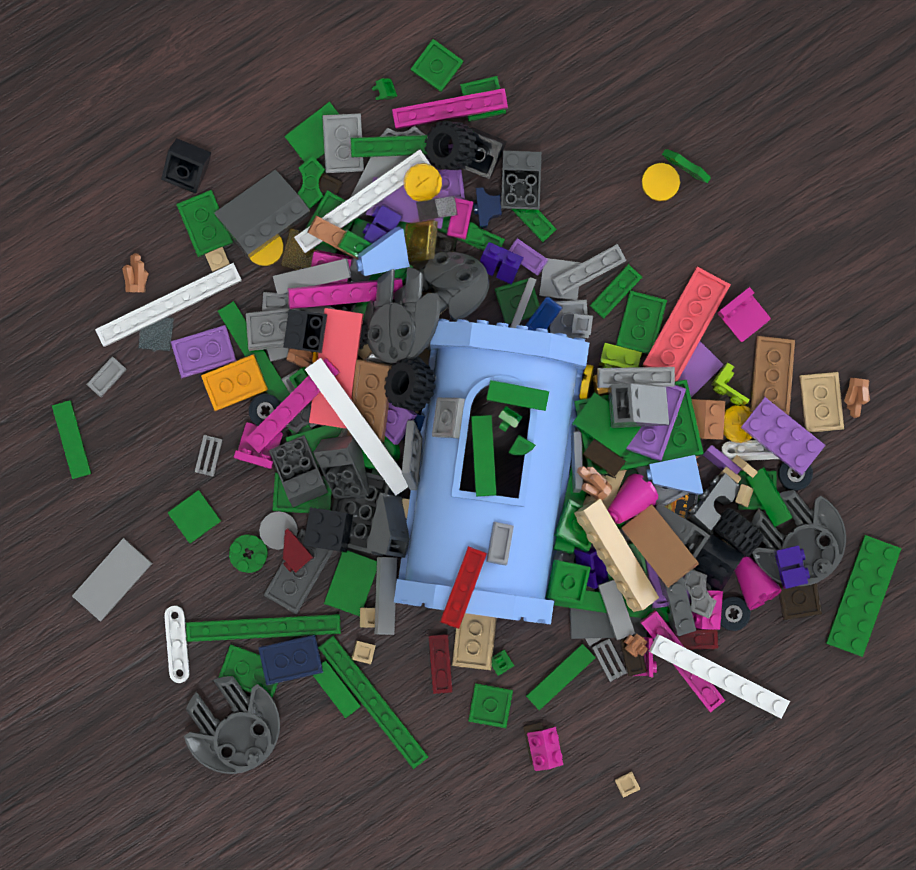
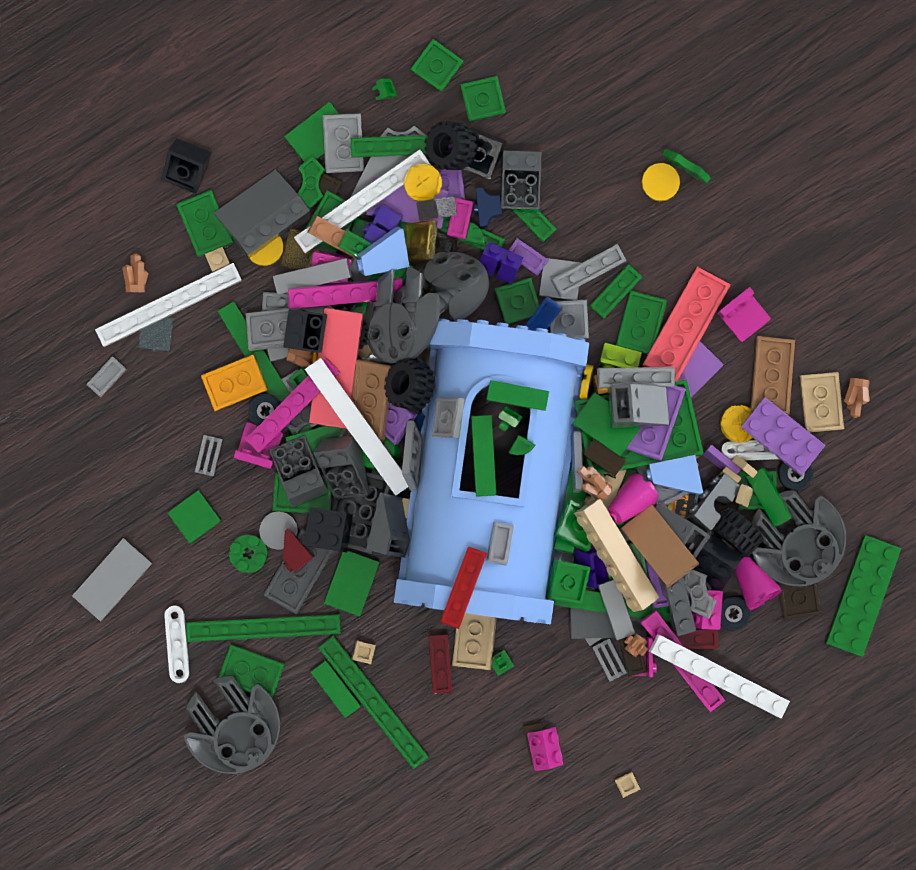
(71, 439): green tile -> none
(203, 351): medium lavender tile -> none
(290, 660): dark blue tile -> none
(367, 617): tan plate -> none
(385, 595): light grey tile -> none
(450, 108): dark pink plate -> none
(490, 705): green tile -> none
(523, 302): light grey tile -> none
(560, 676): green tile -> none
(582, 324): light grey plate -> none
(709, 418): nougat slope -> none
(721, 388): lime bracket -> none
(791, 567): dark purple piece -> none

